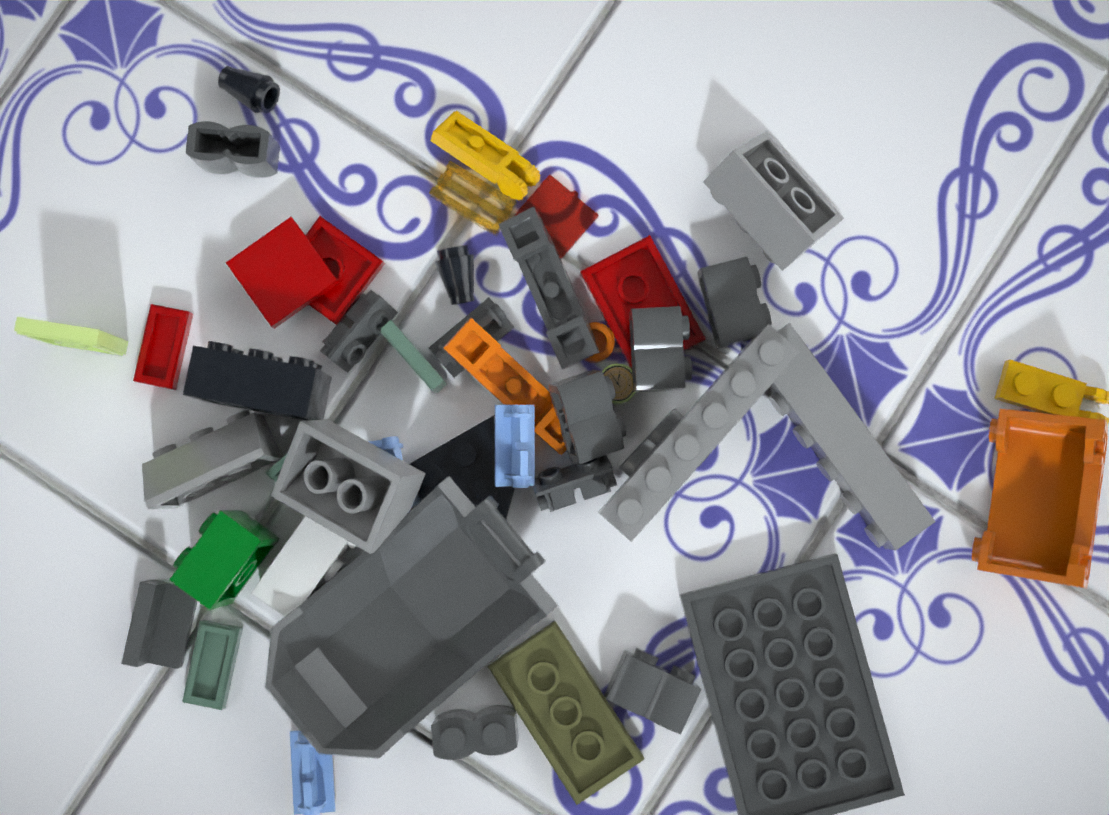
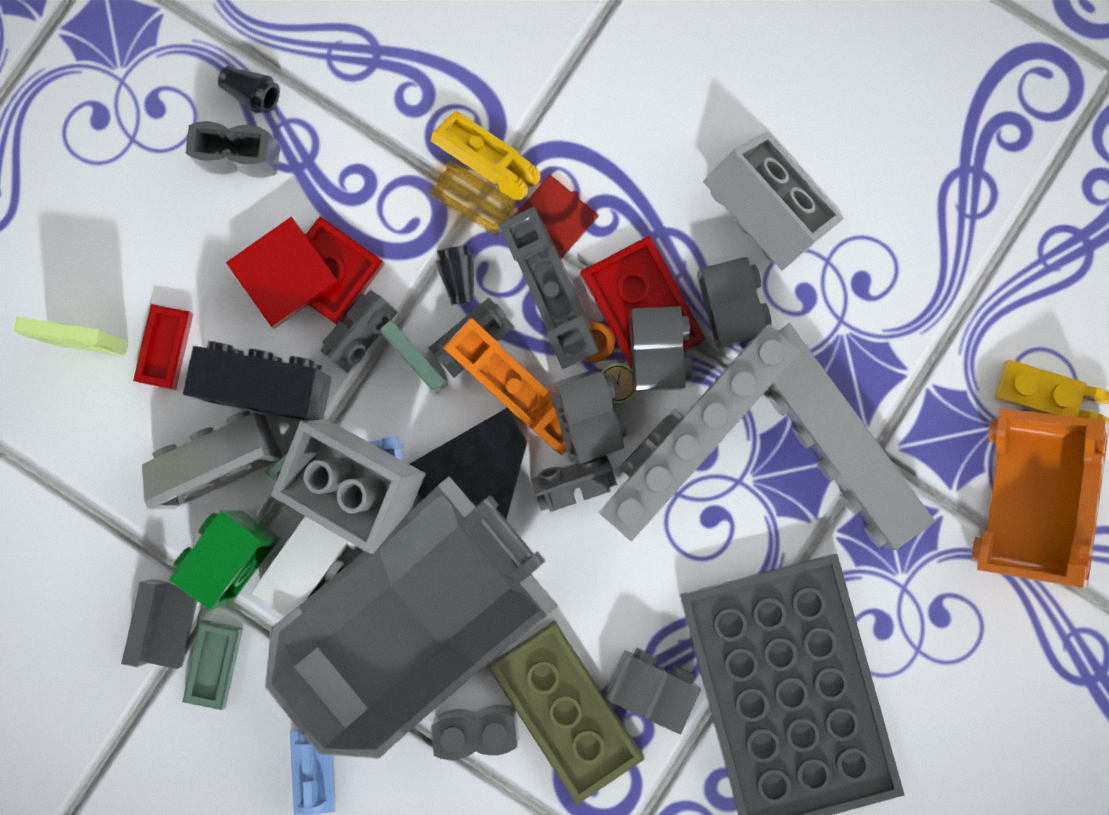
(515, 446): light blue hinge -> none

